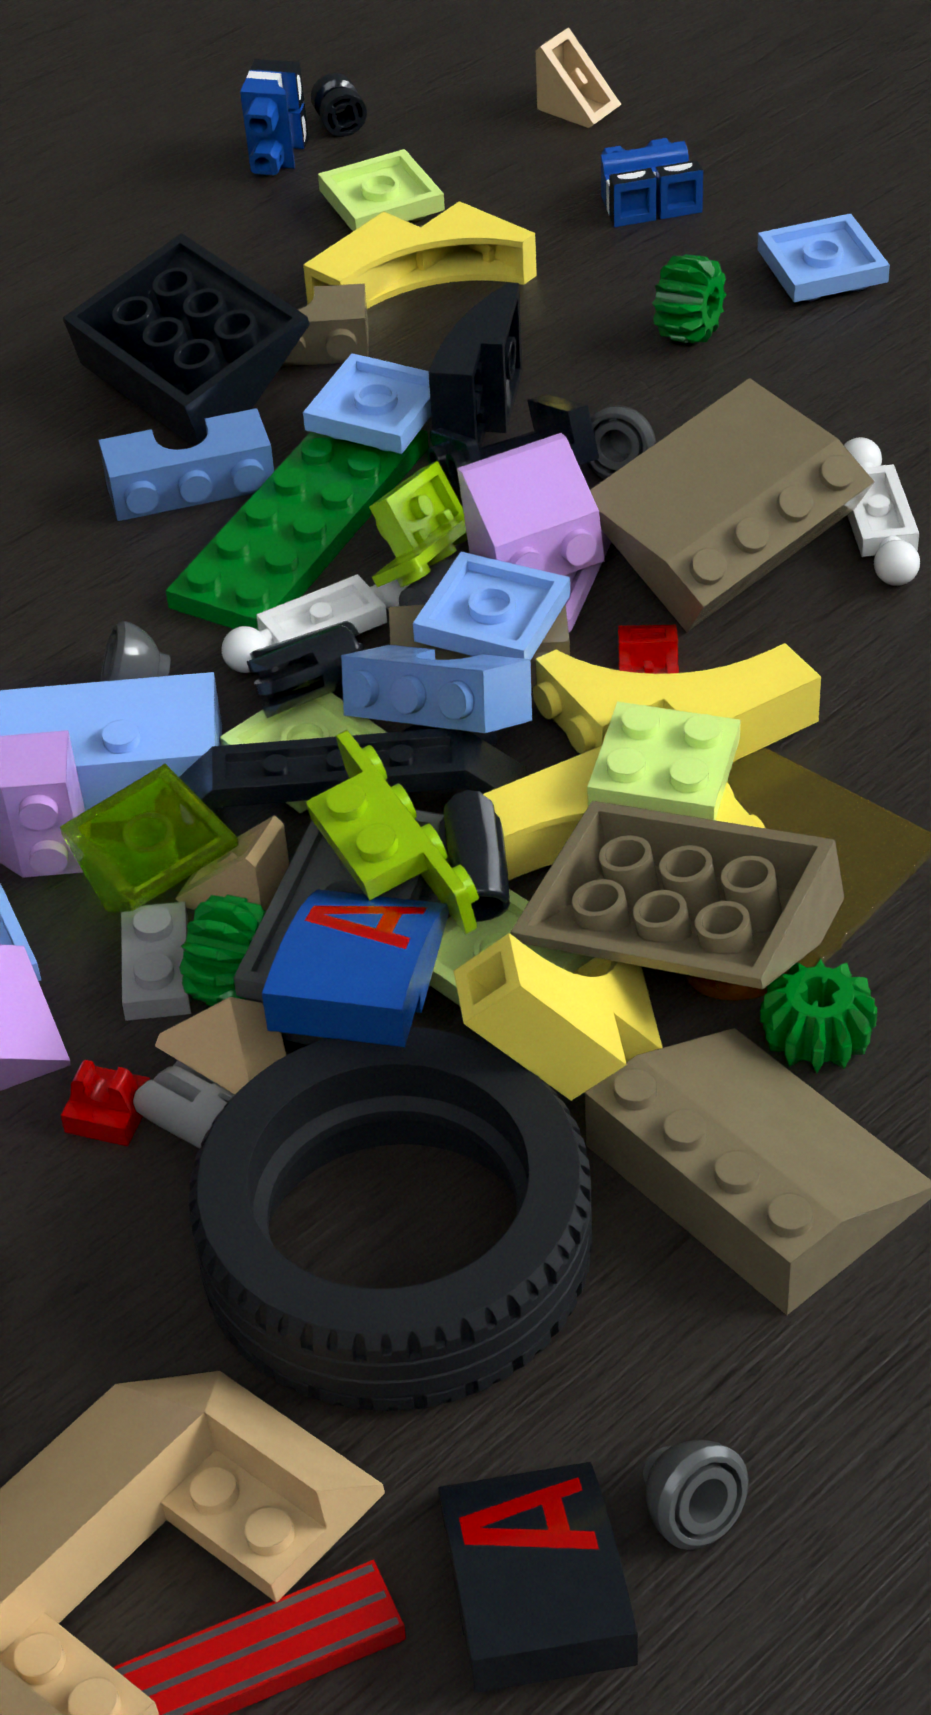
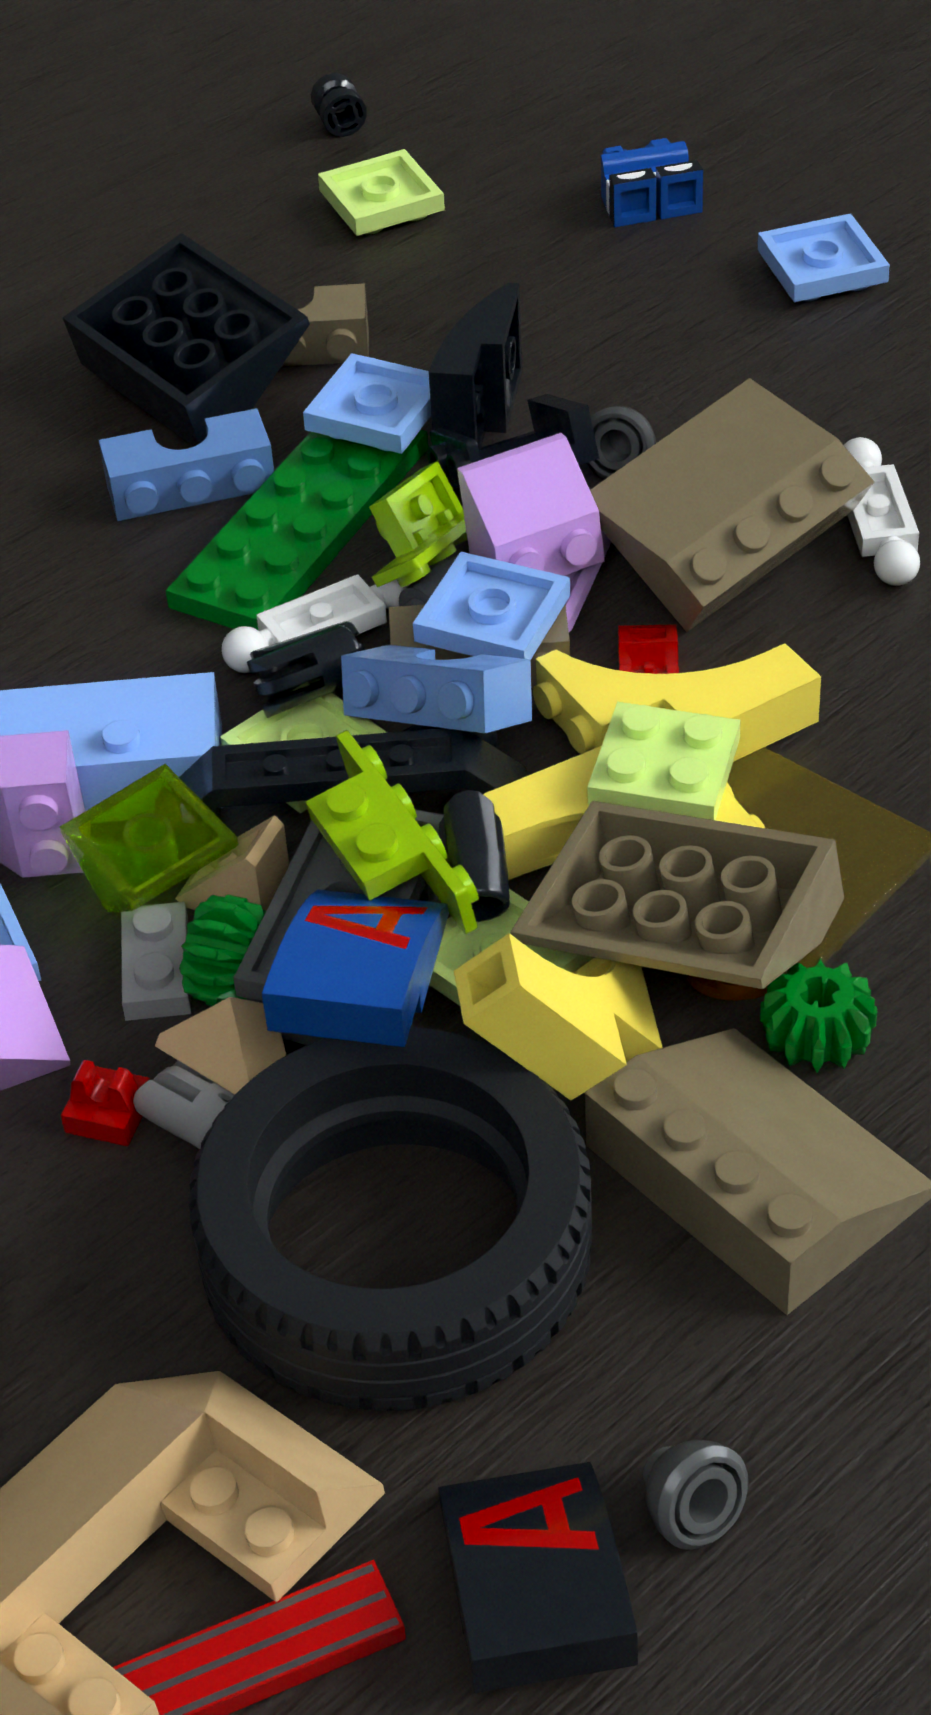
(132, 655): dark grey brick -> none
(273, 115): blue hips -> none
(402, 257): light yellow arch -> none
(571, 83): tan slope -> none
(689, 298): green gear -> none

